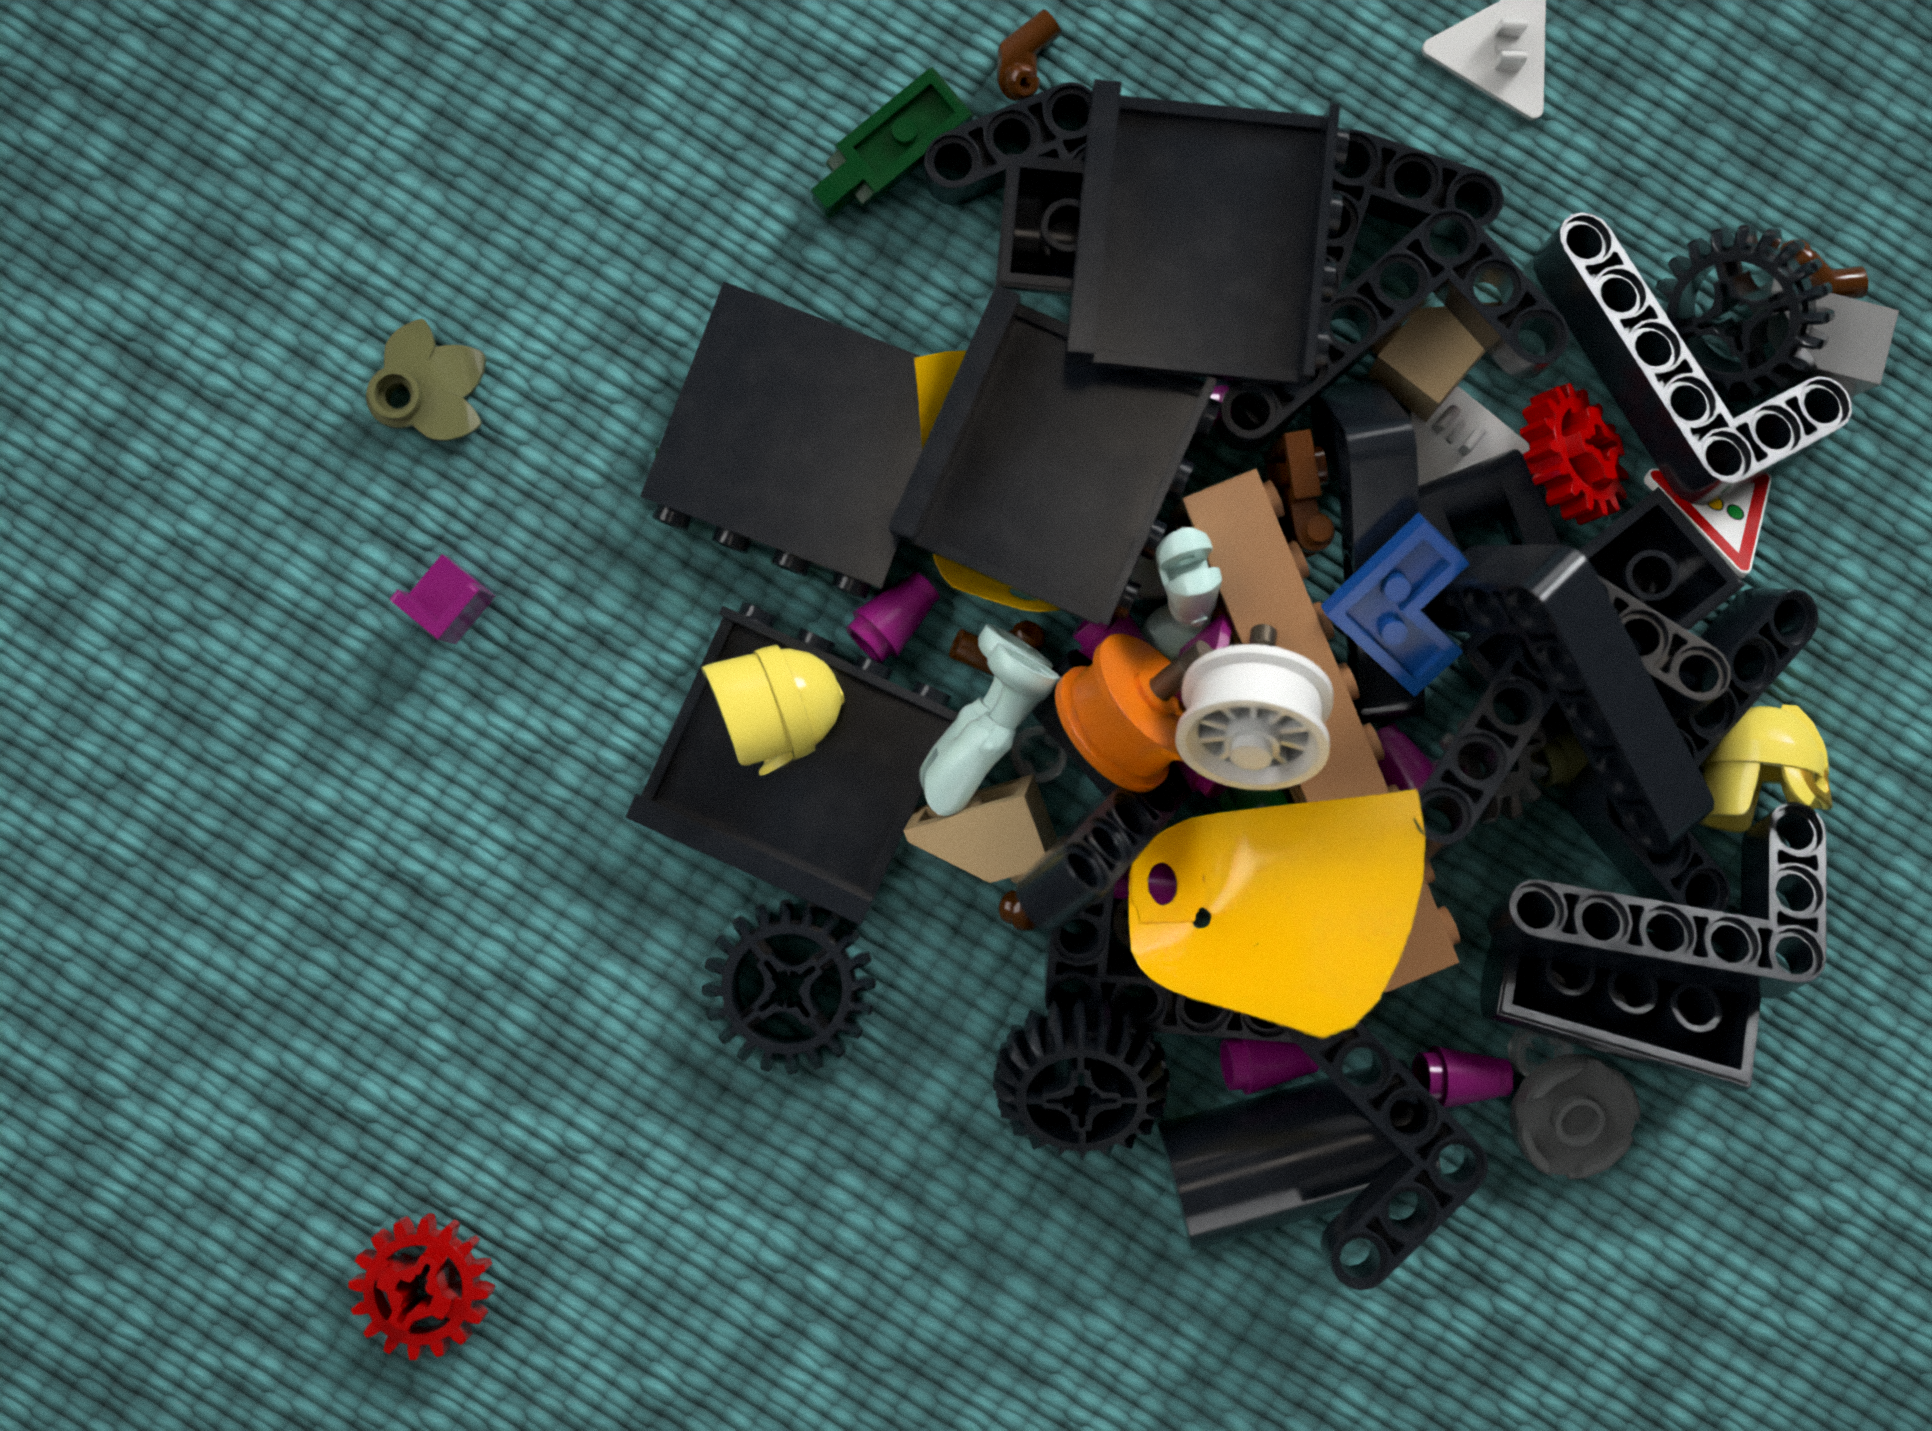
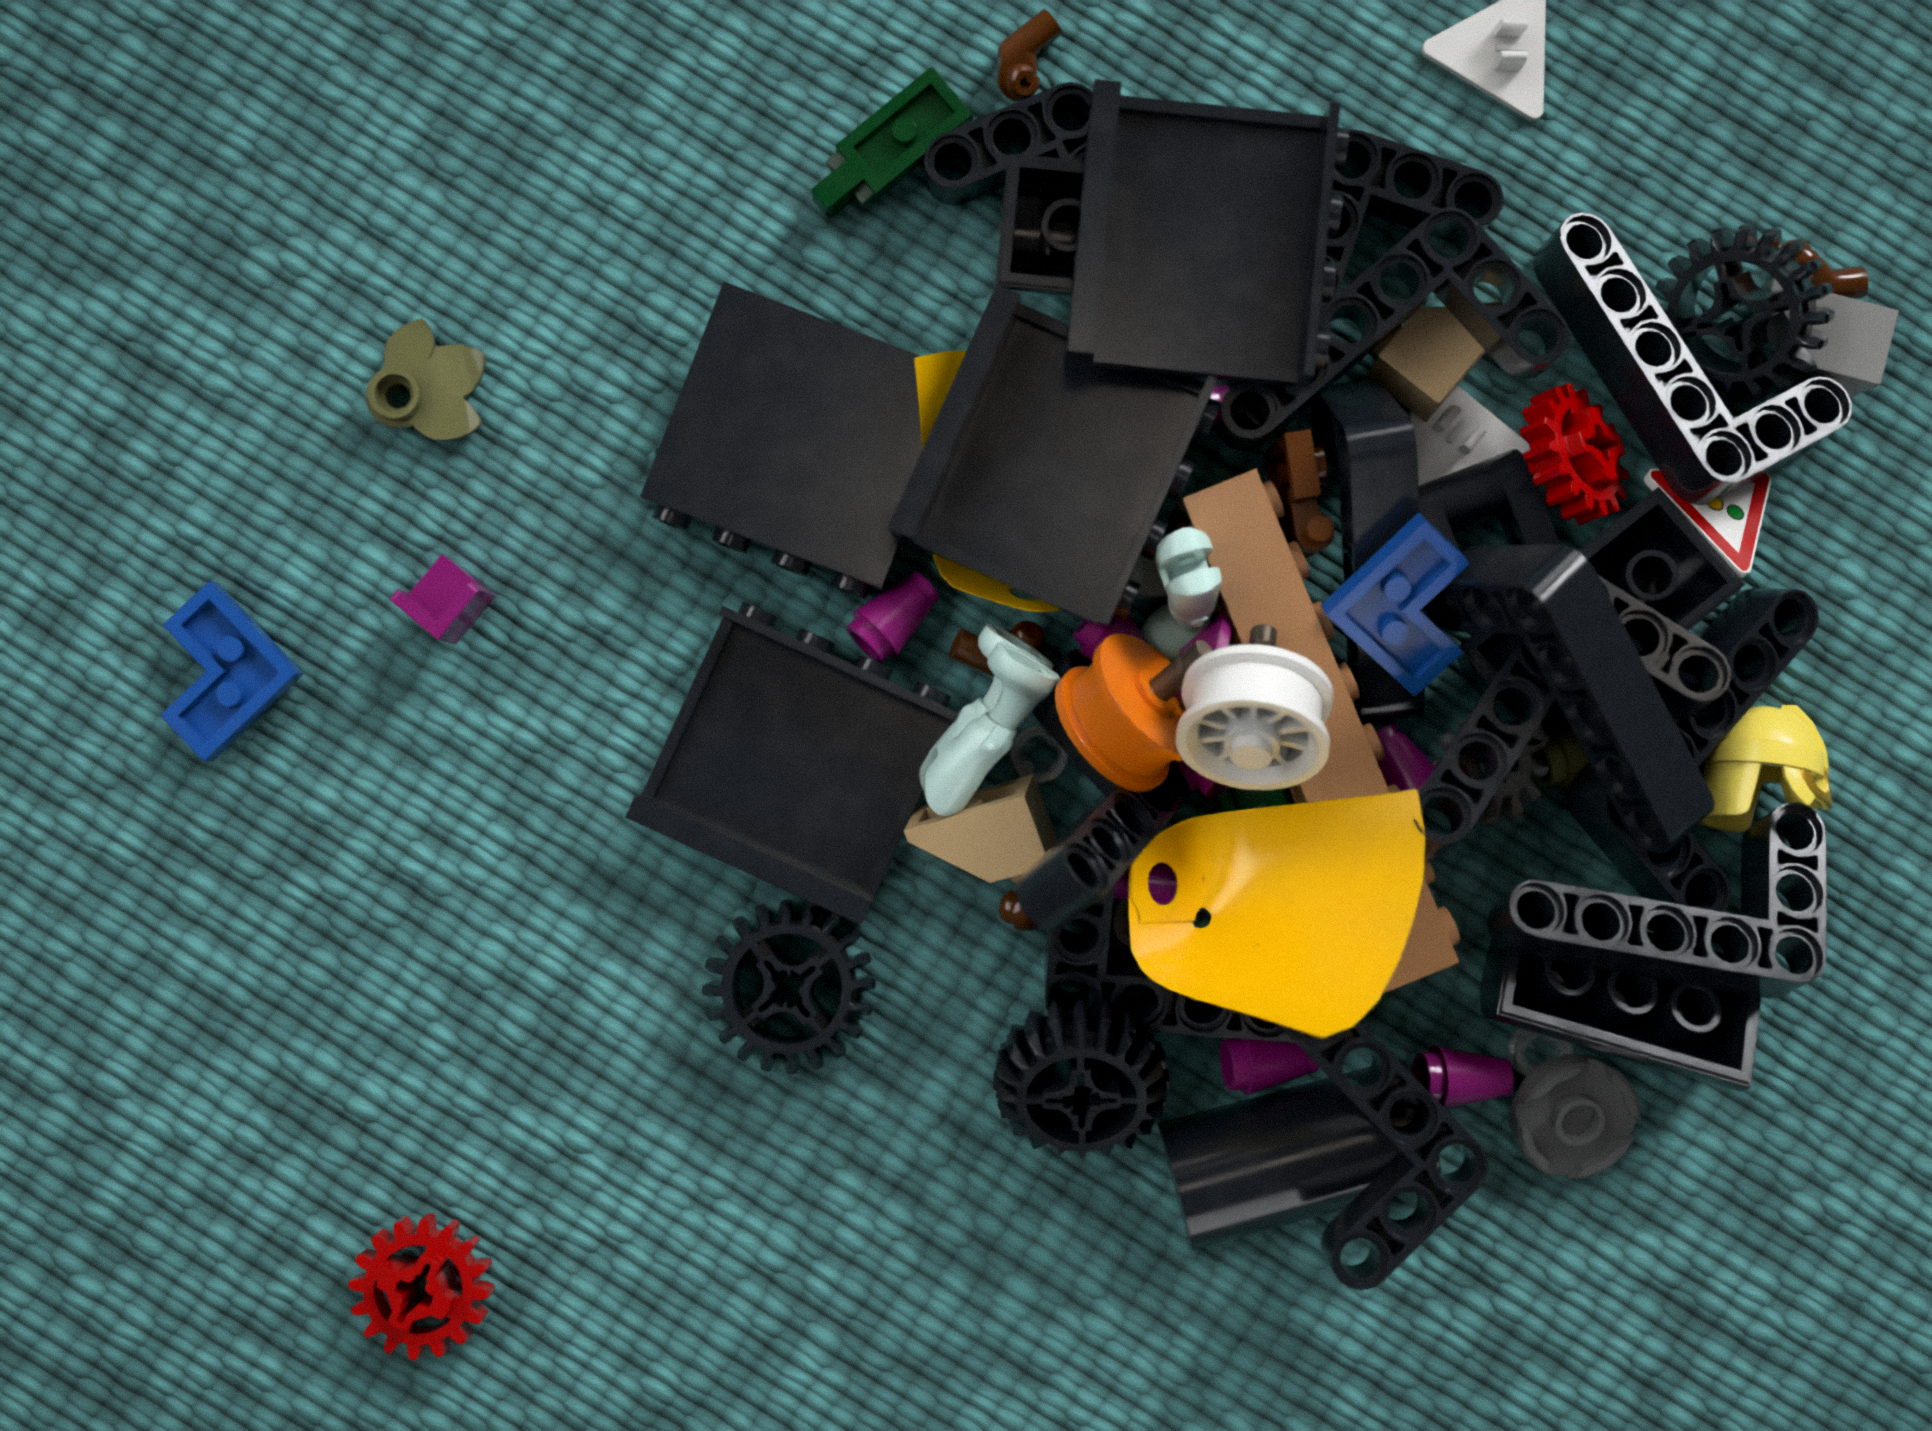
(241, 674): none -> blue plate
(775, 704): light yellow helmet -> none

